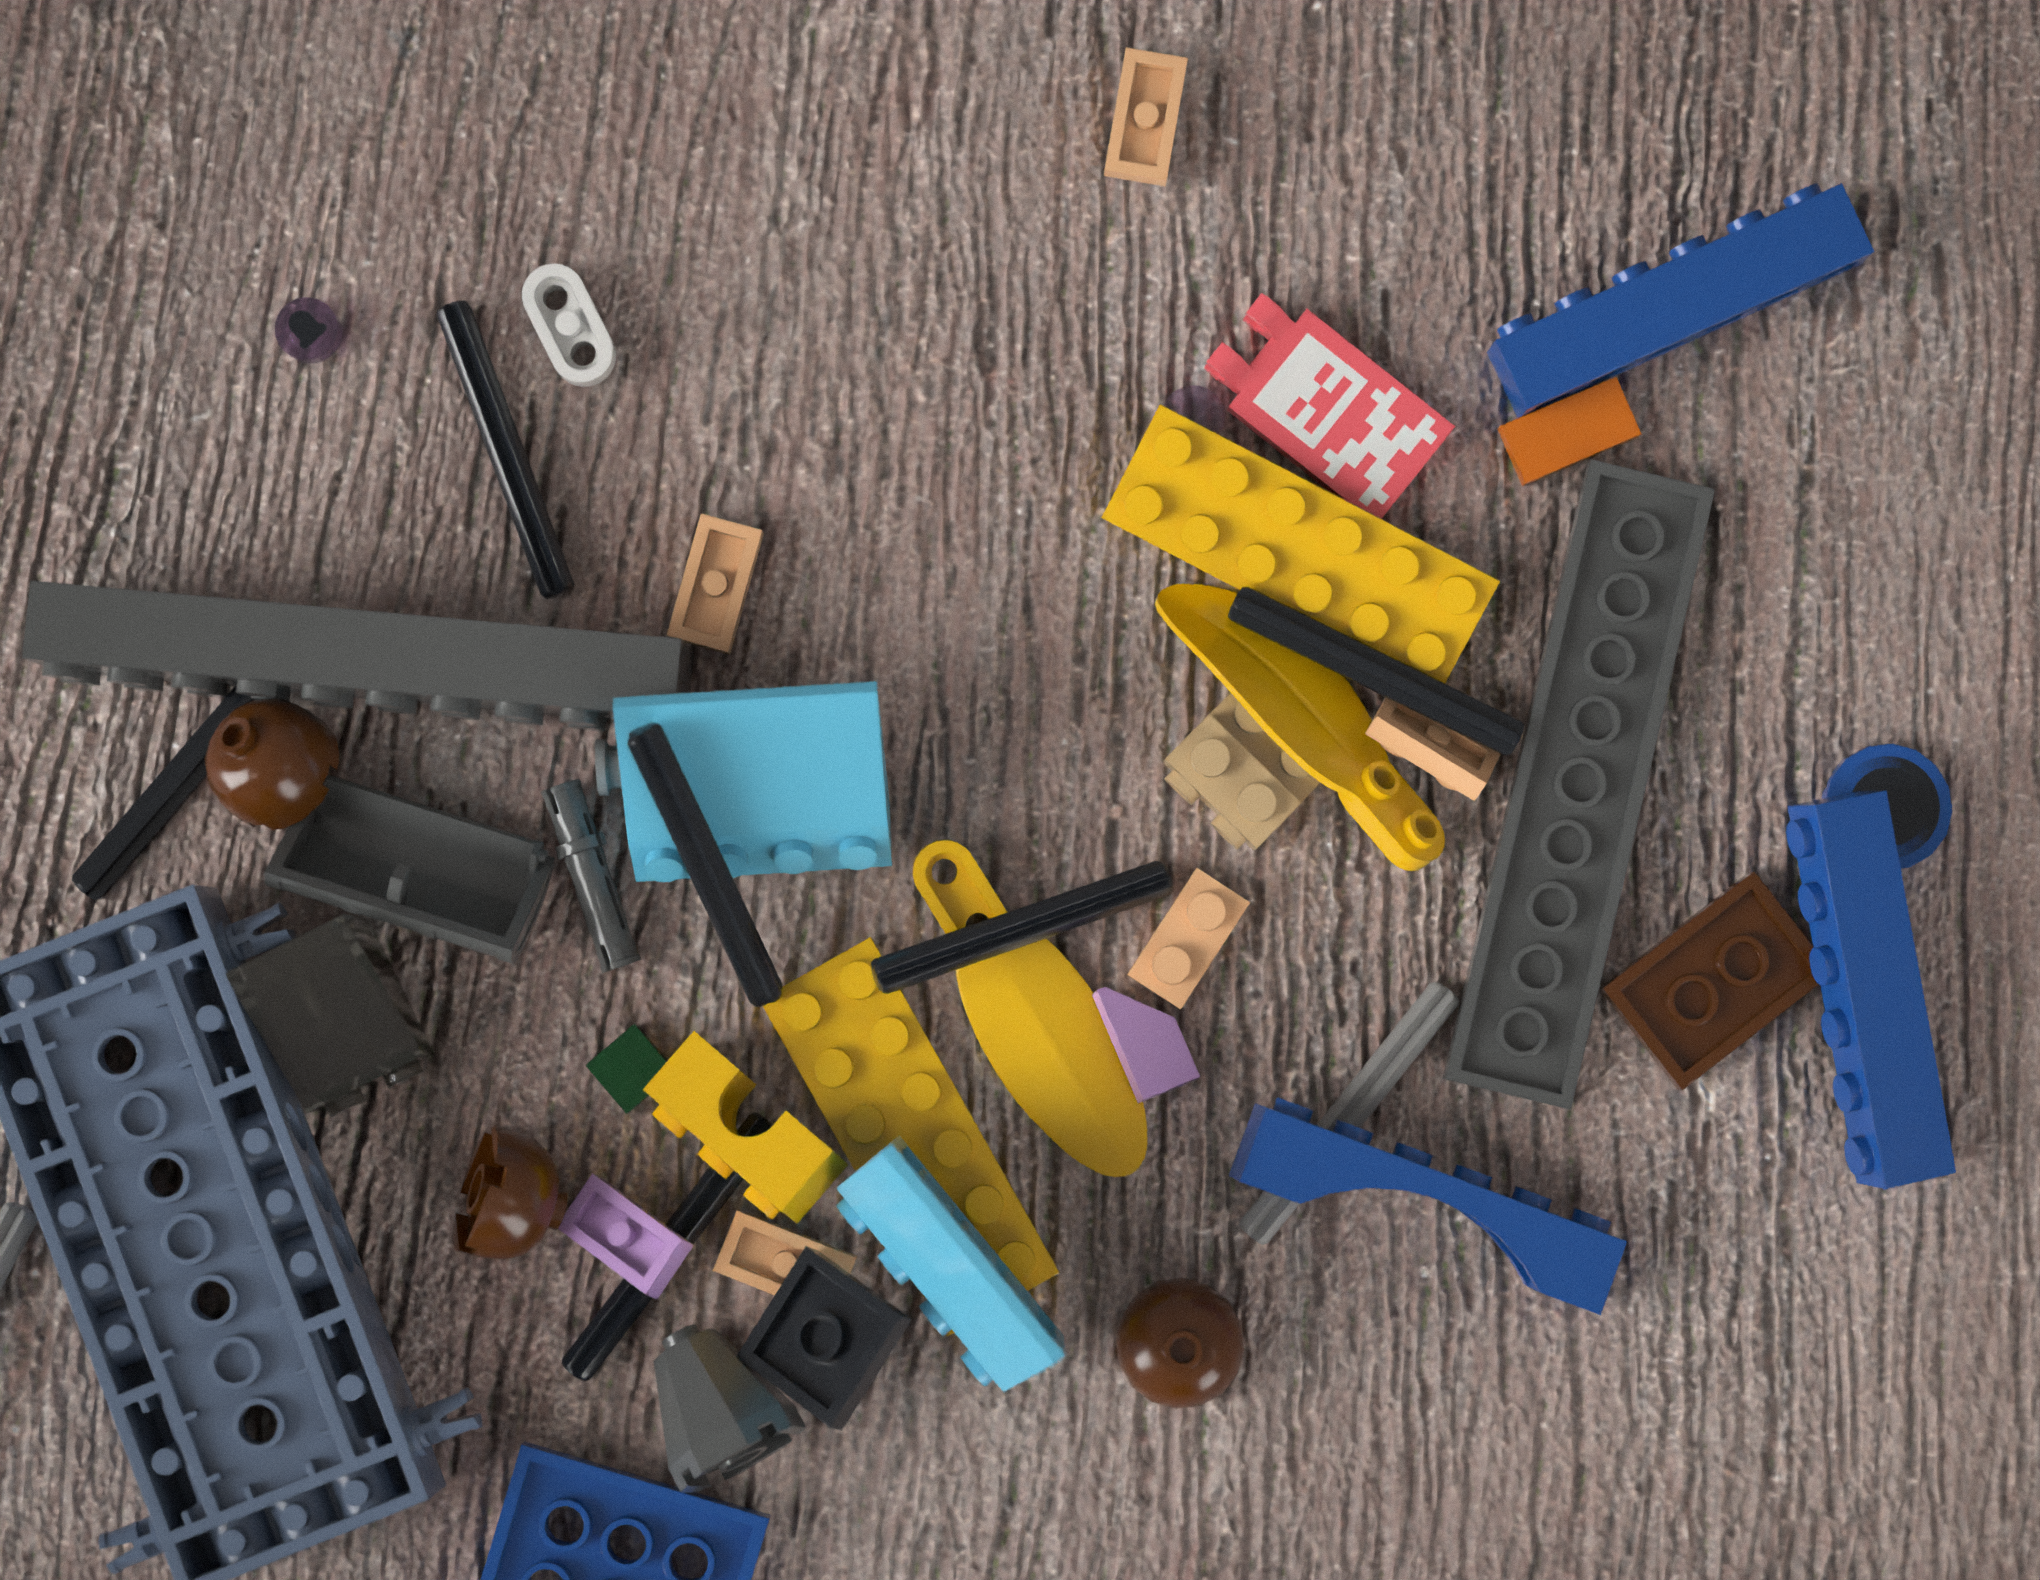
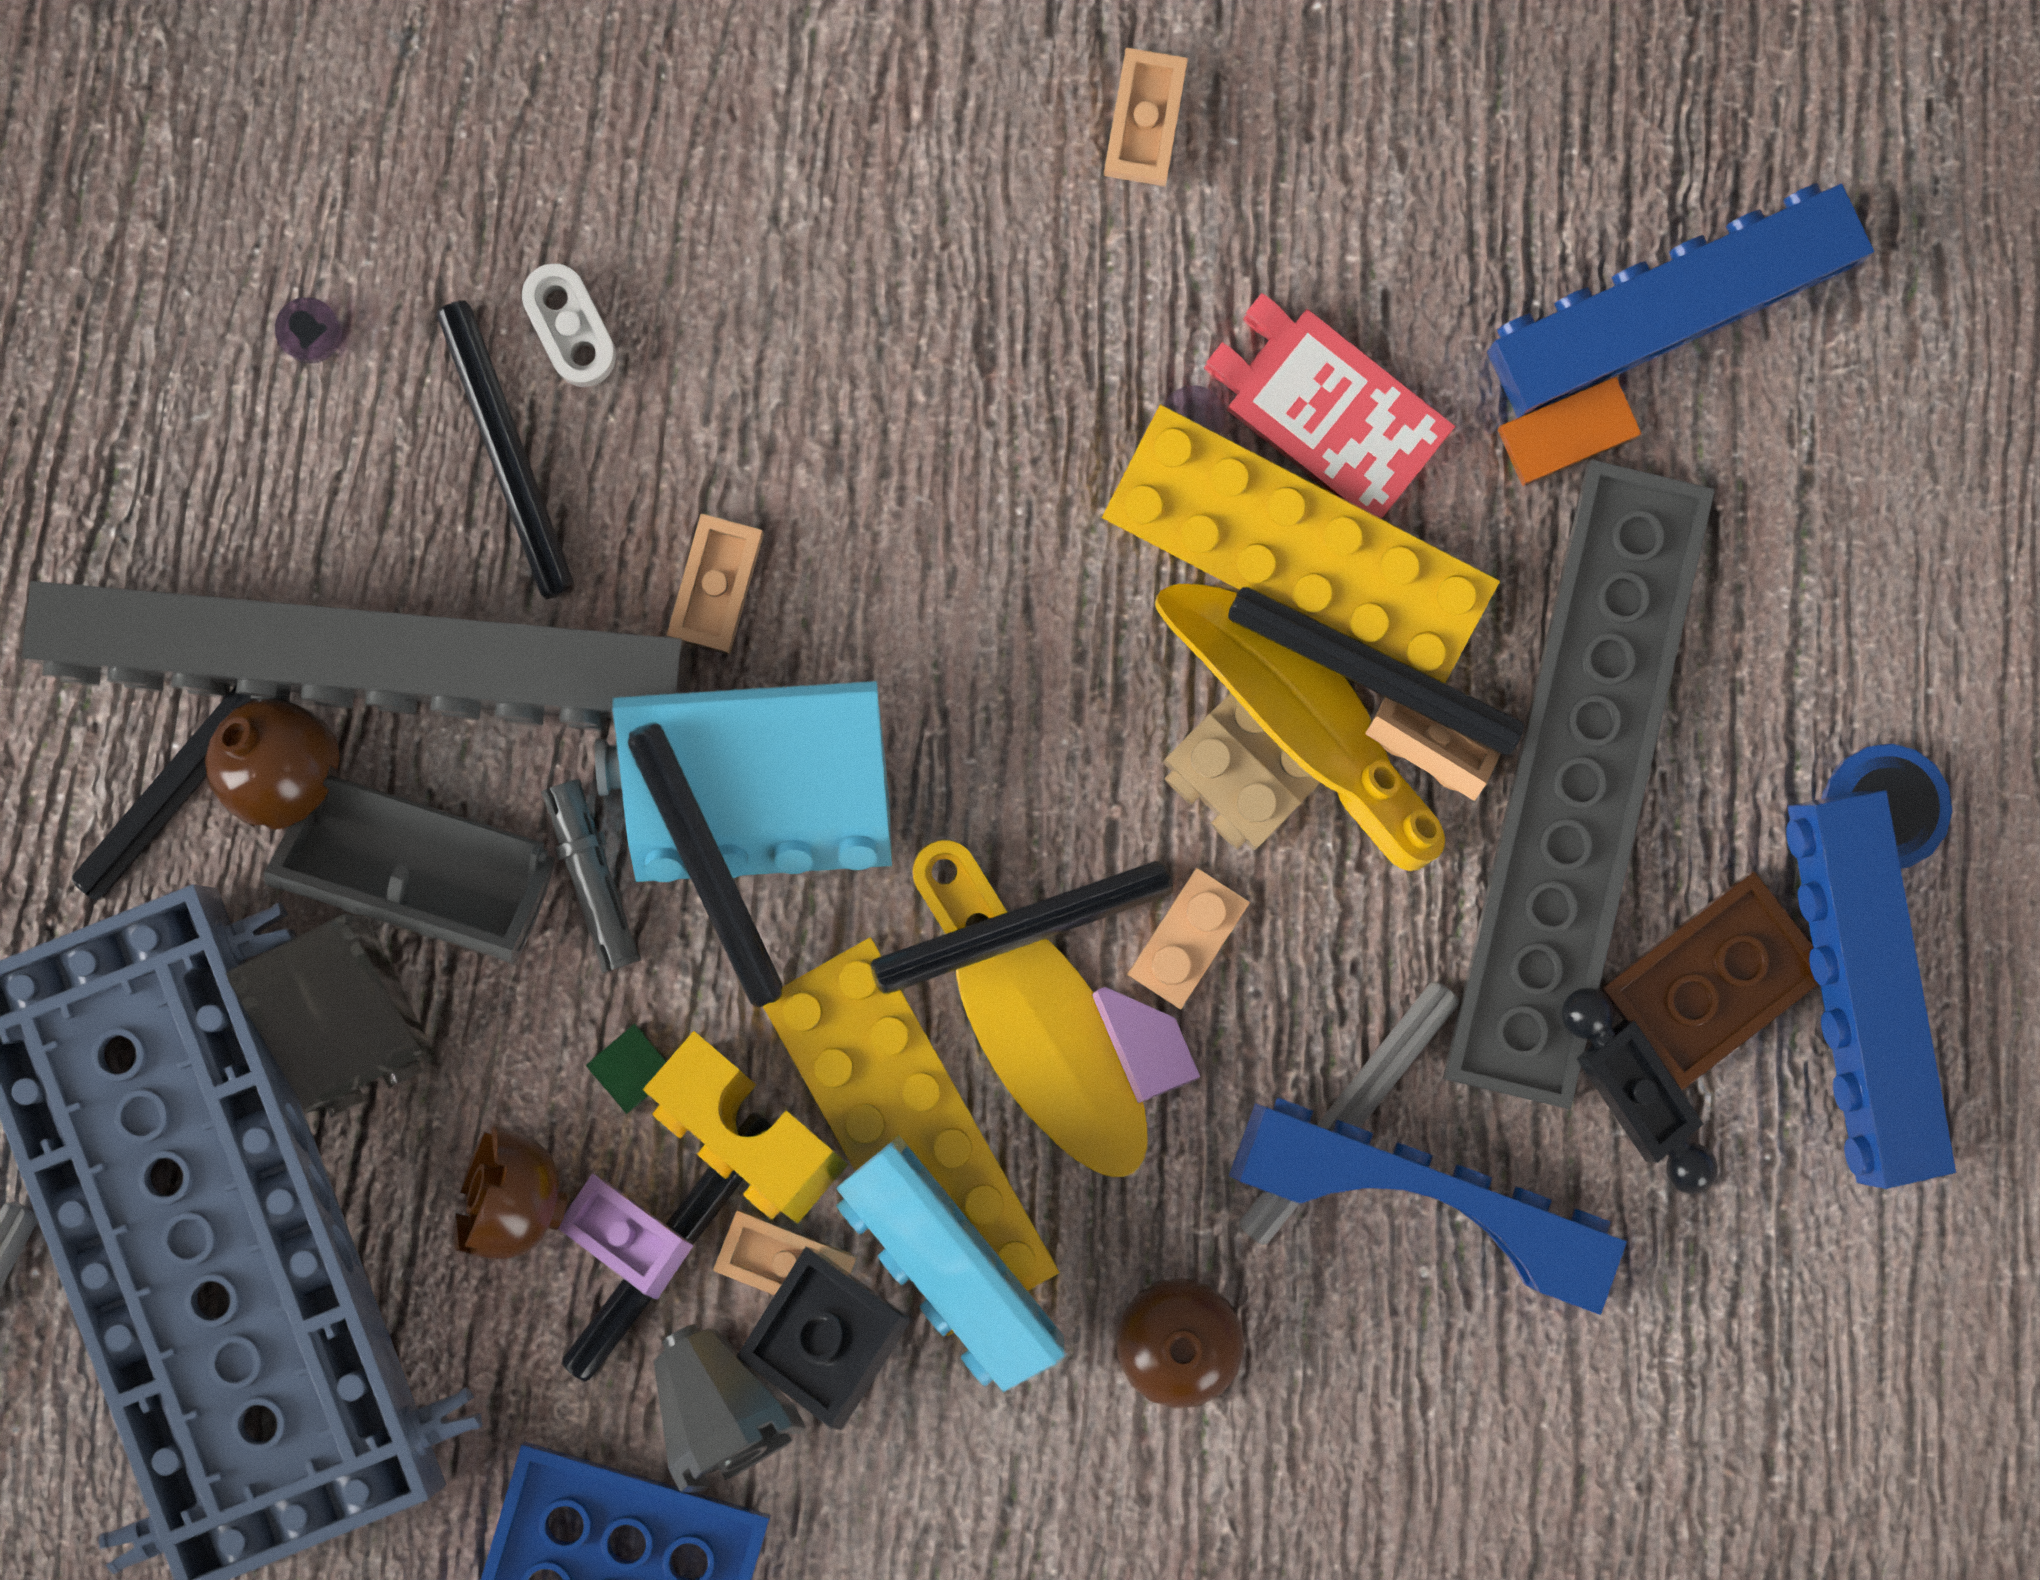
(1639, 1091): none -> black plate

